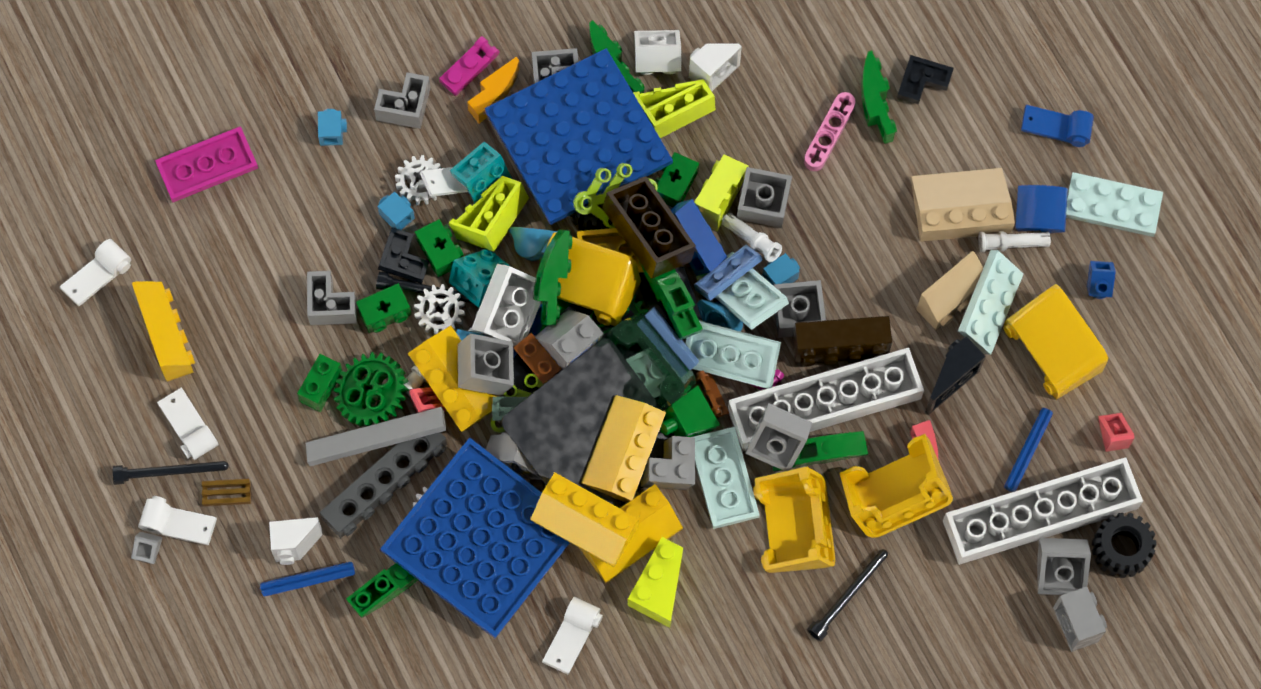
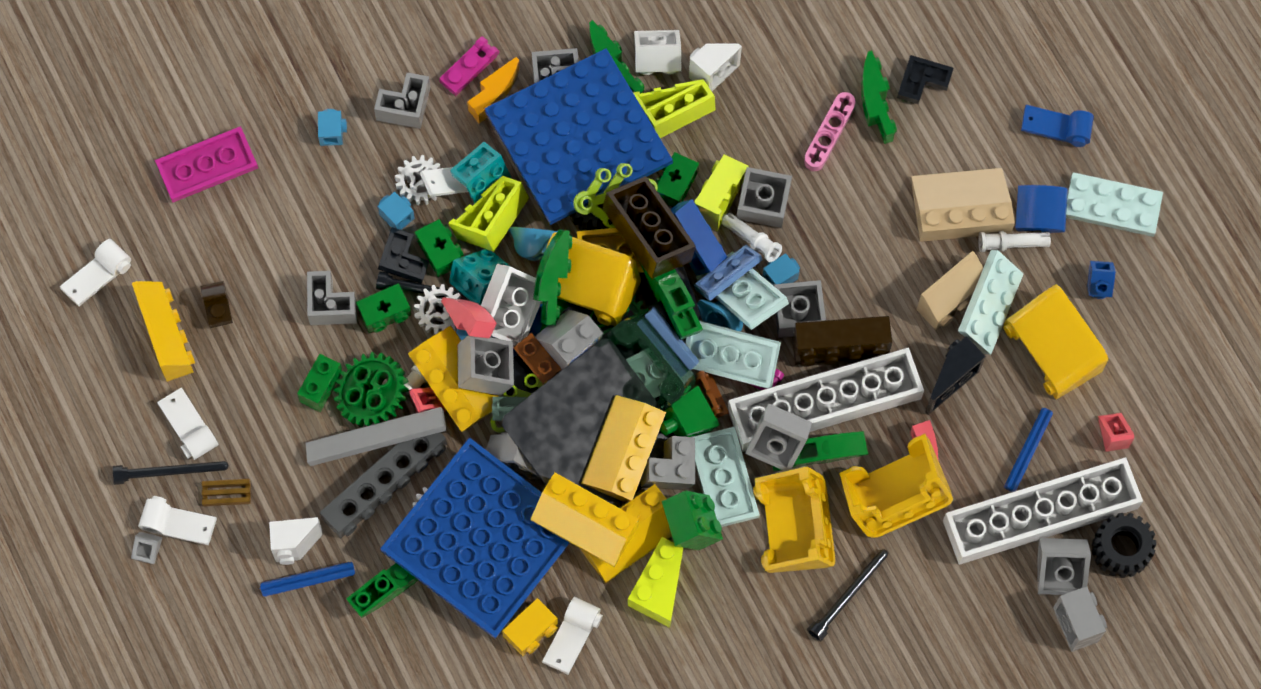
(216, 304): none -> dark brown brick
(470, 317): none -> coral slope
(530, 627): none -> yellow brick
(692, 520): none -> green brick

